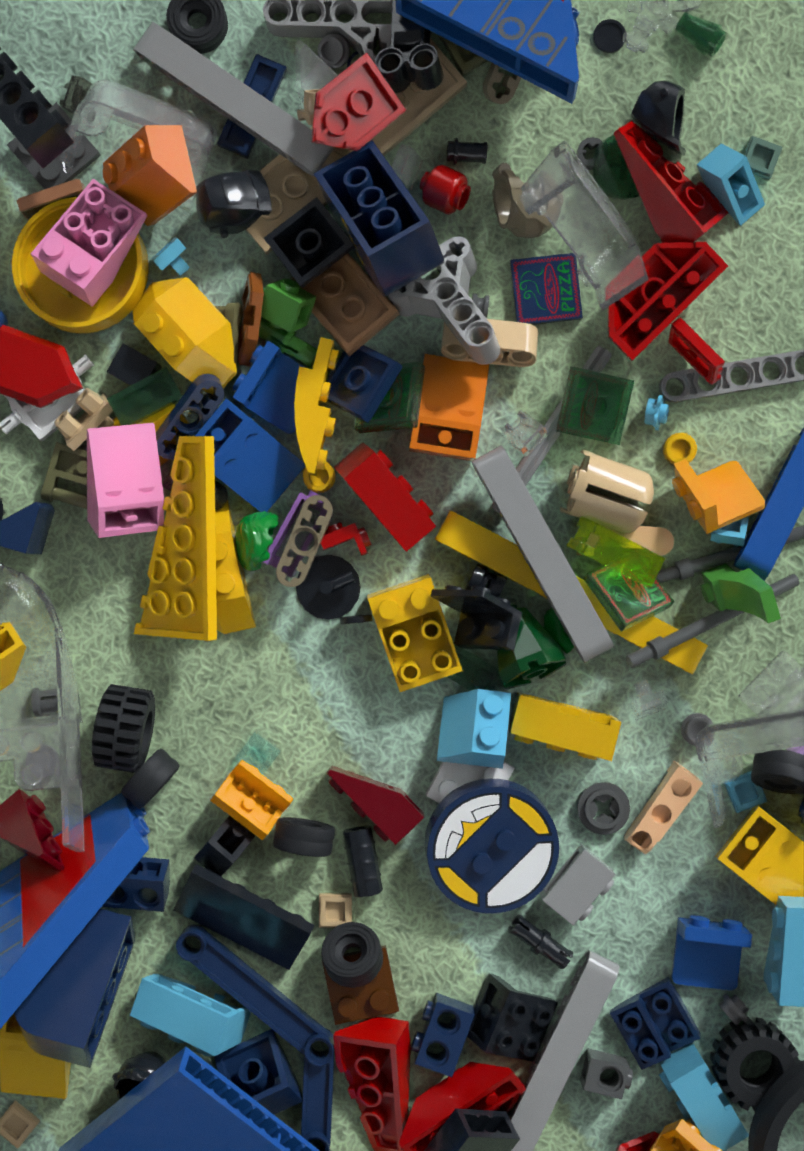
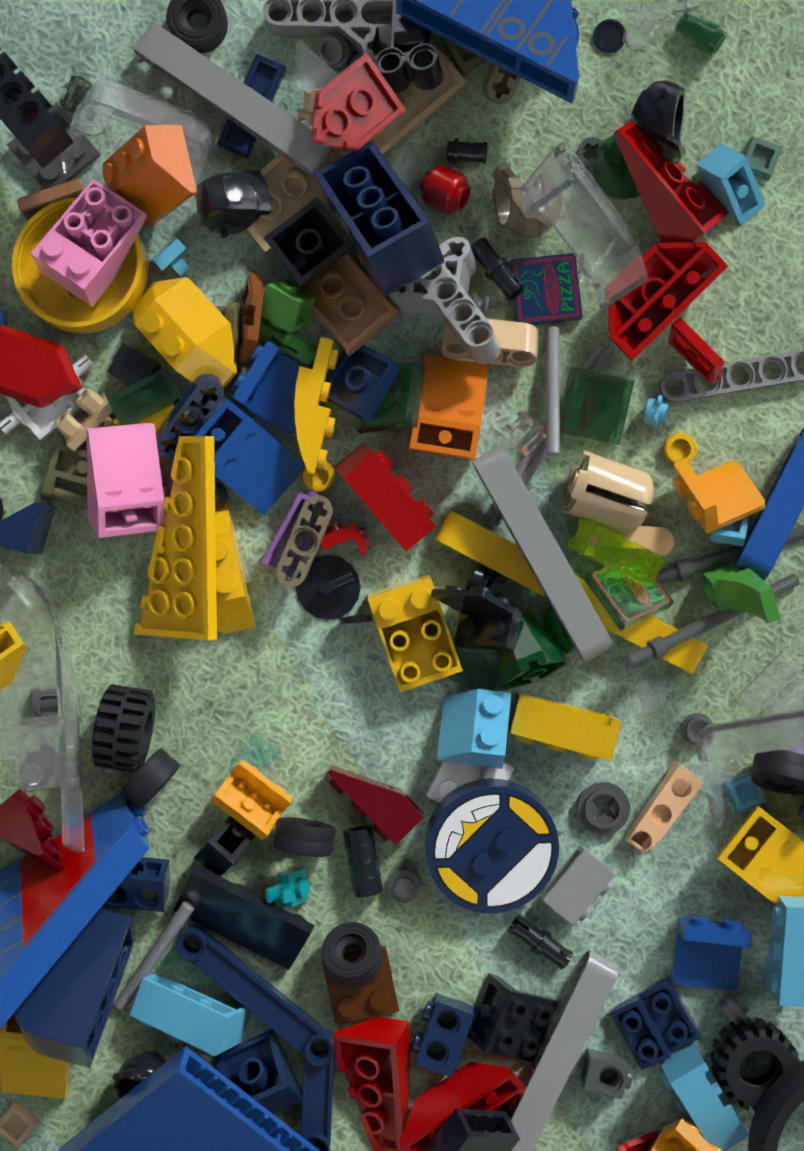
(154, 955): none -> light grey bar
(254, 538): green hair -> none
(292, 888): none -> teal plate
(334, 909): tan tile -> none
(404, 885): none -> flat silver plate
(497, 269): none -> black pin
(552, 391): none -> light grey bar

